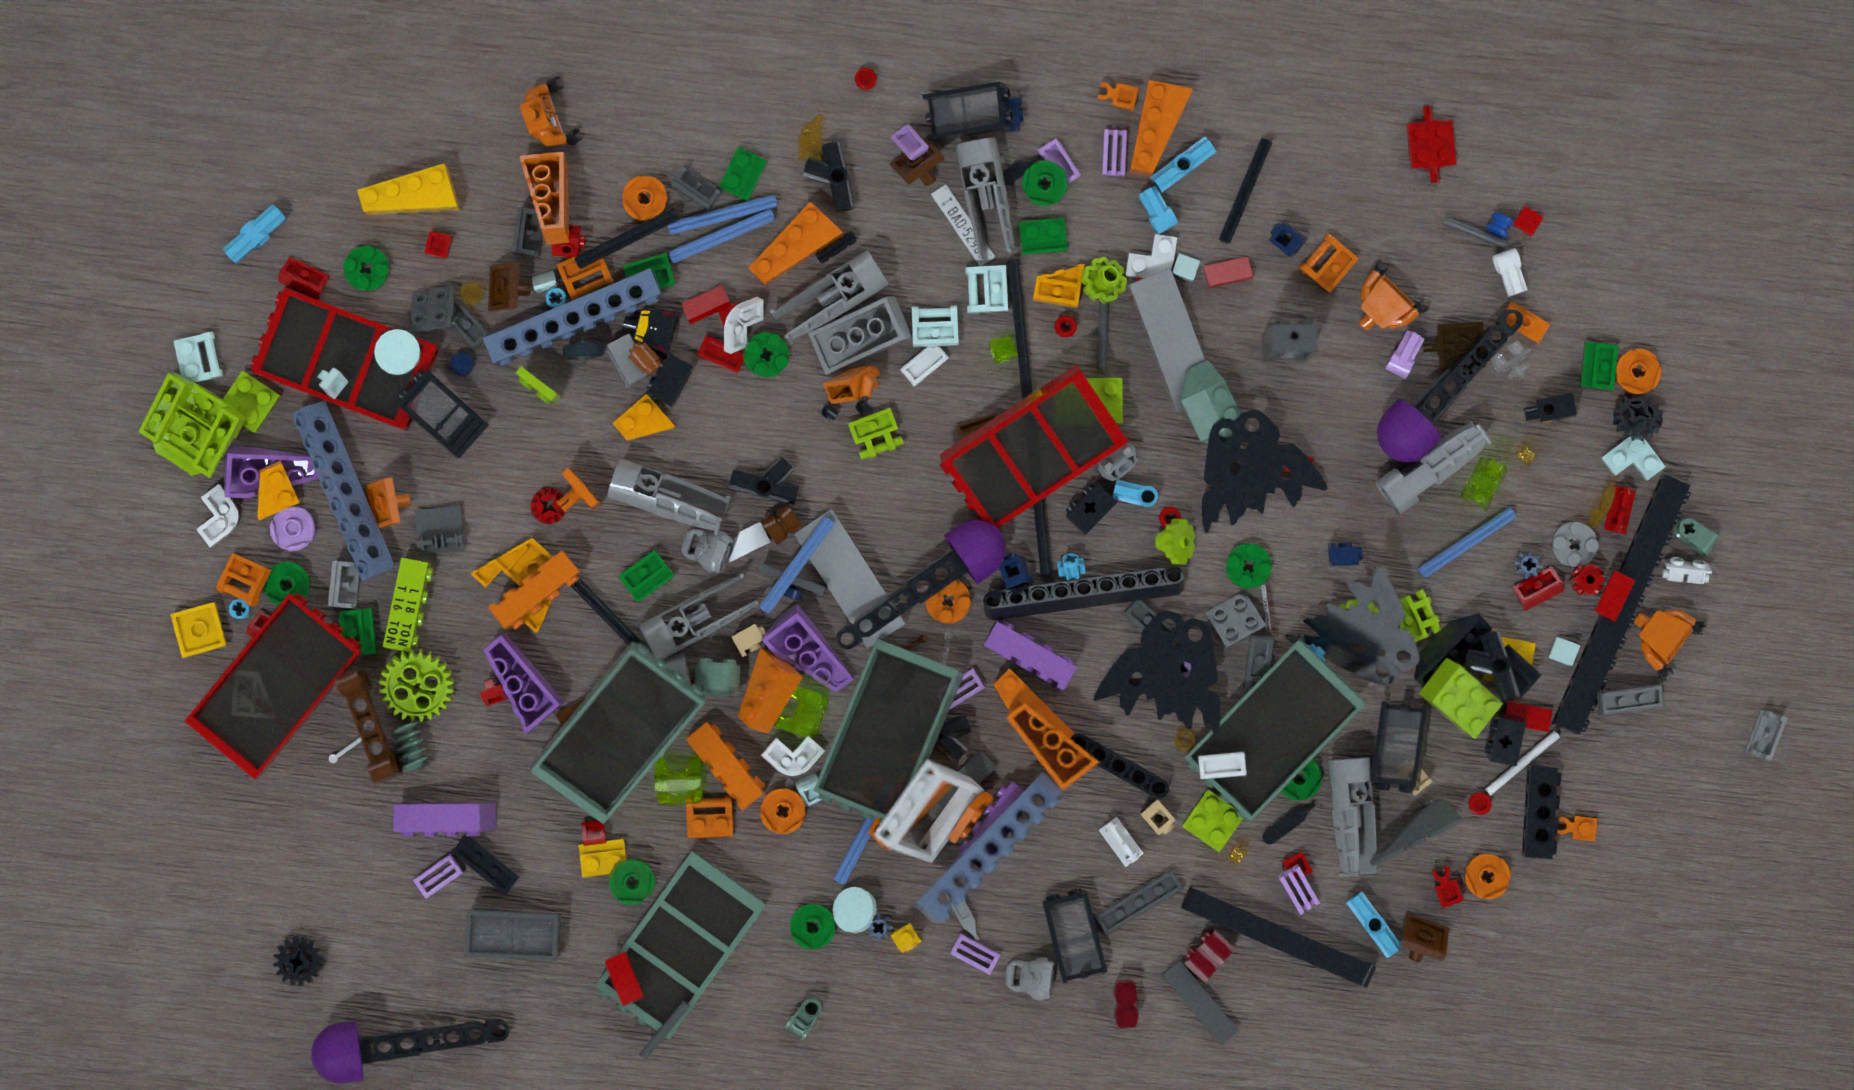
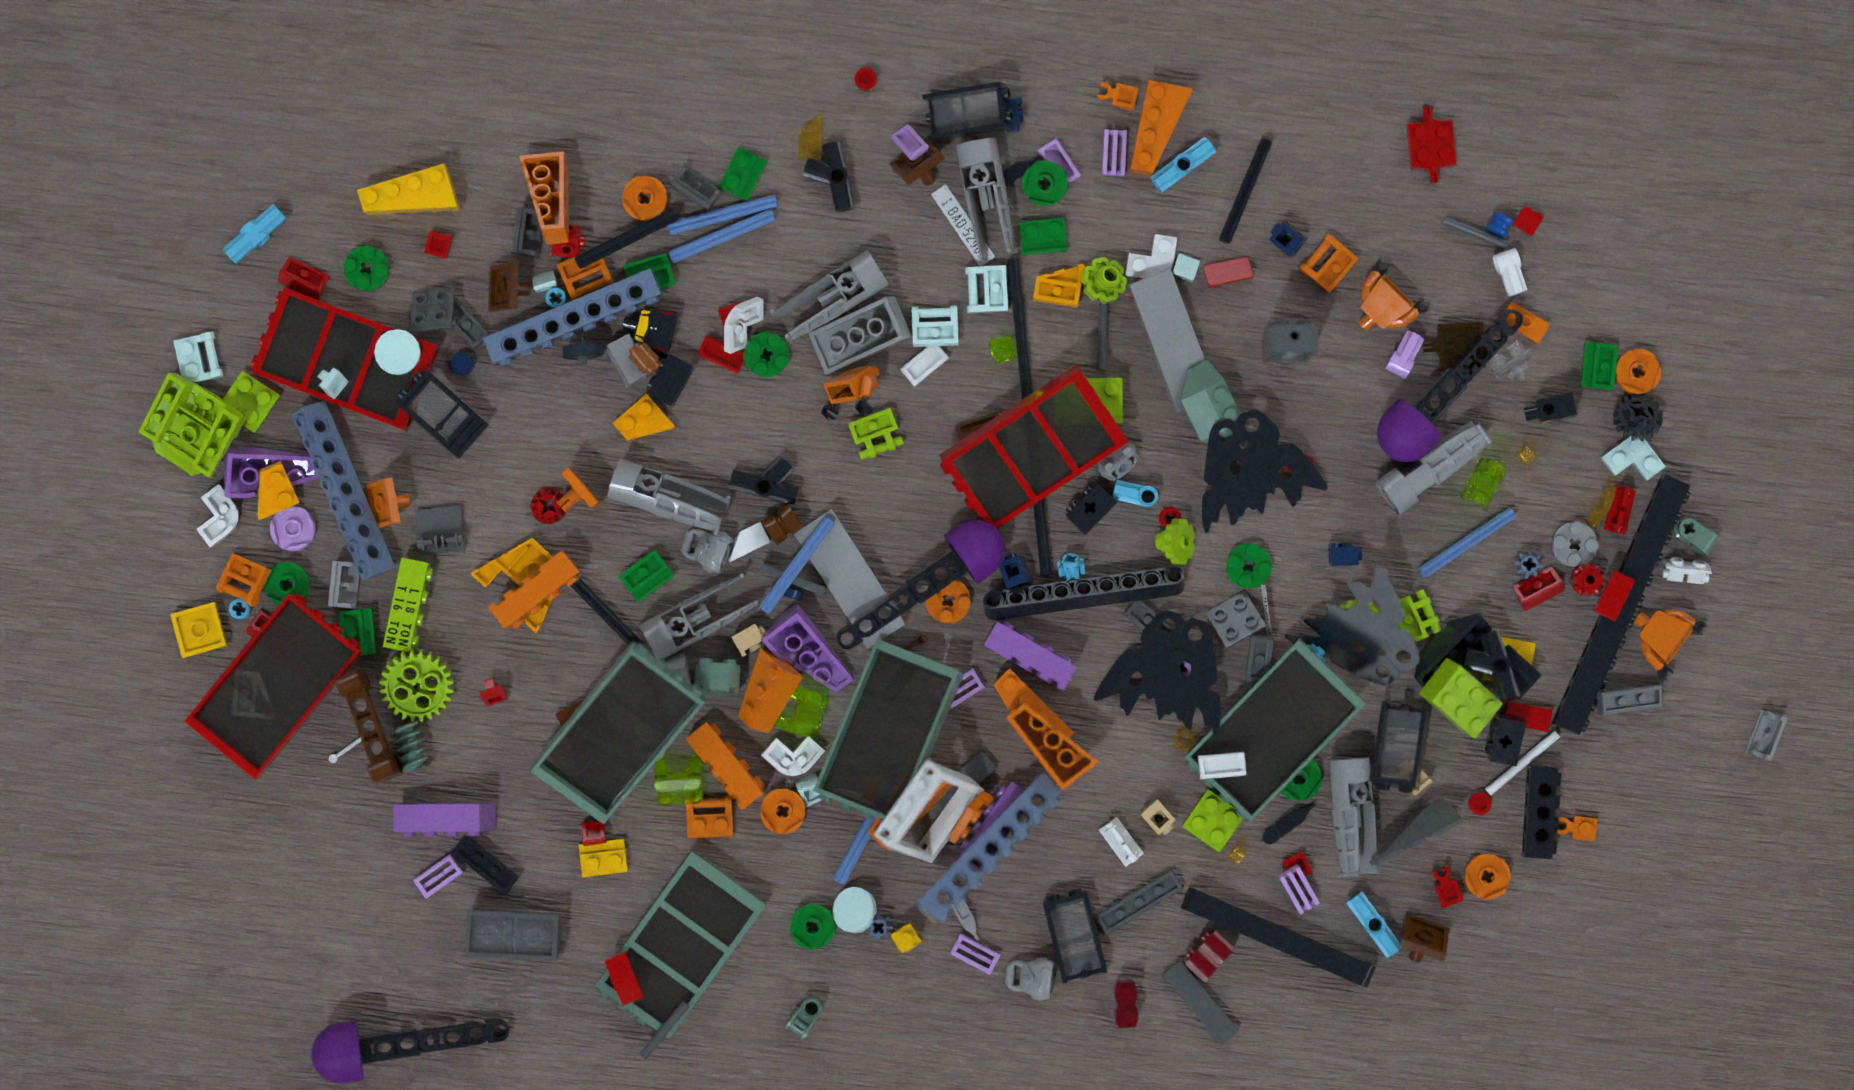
(295, 970): black gear -> none
(471, 293): clear yellow plate -> none
(524, 685): medium lavender wedge -> none
(531, 381): lime plate -> none
(542, 118): orange torso -> none
(624, 870): green plate -> none
(706, 304): red tile -> none
(795, 244): orange wedge -> none
(836, 247): black axle -> none
(951, 730): black piece -> none
(1065, 319): red plate -> none
(1129, 769): black beam -> none
(1159, 213): medium azure piece -> none
(1564, 651): light aqua slope -> none

